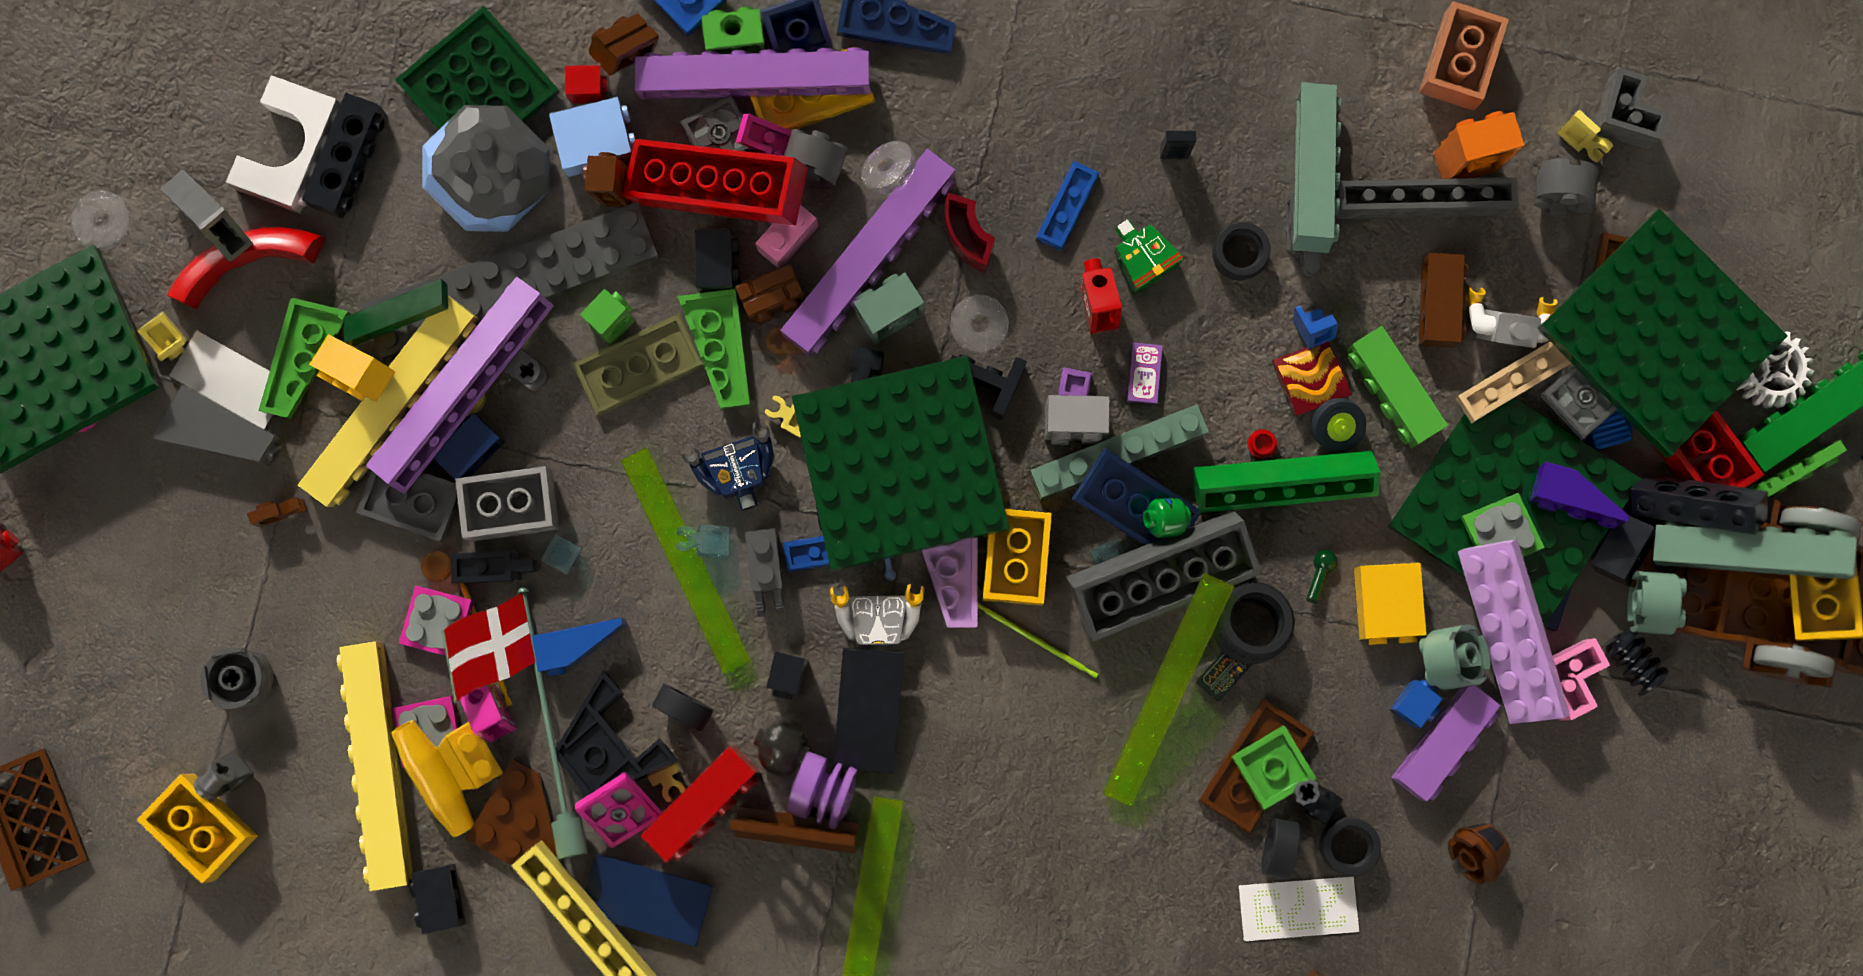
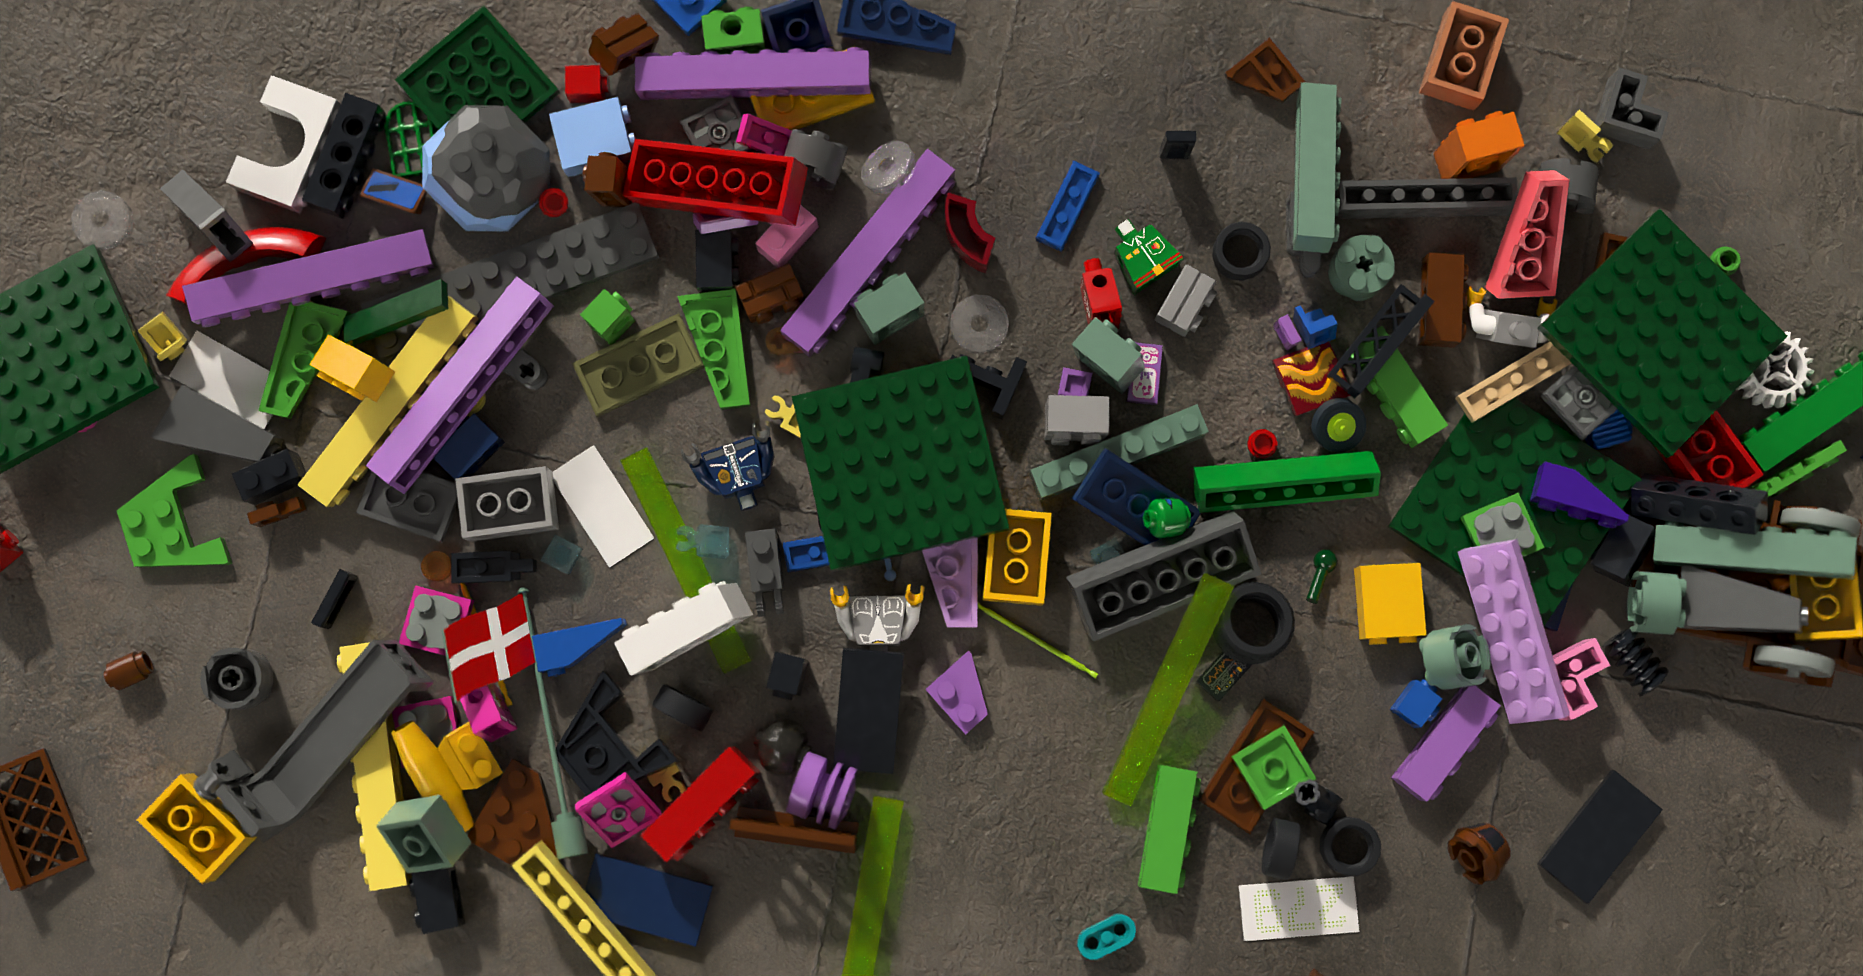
(128, 670): none -> reddish brown brick
(157, 526): none -> bright green wing
(269, 476): none -> black brick
(308, 277): none -> medium lavender brick
(325, 740): none -> dark grey panel
(334, 599): none -> black tile
(394, 191): none -> slope
(400, 129): none -> green window
(424, 834): none -> sand green brick
(553, 202): none -> red plate
(601, 506): none -> white sticker
(683, 627): none -> white brick
(712, 223): none -> medium lavender tile
(960, 693): none -> medium lavender wing
(1106, 937): none -> teal plate
(1109, 355): none -> sand green brick
(1168, 828): none -> bright green brick
(1186, 300): none -> light grey brick
(1267, 72): none -> reddish brown wing
(1287, 332): none -> medium lavender tile
(1355, 282): none -> sand green brick
(1392, 341): none -> black fence
(1532, 240): none -> coral wedge
(1599, 836): none -> black tile
(1732, 257): none -> bright green plate
(1734, 605): none -> dark grey slope

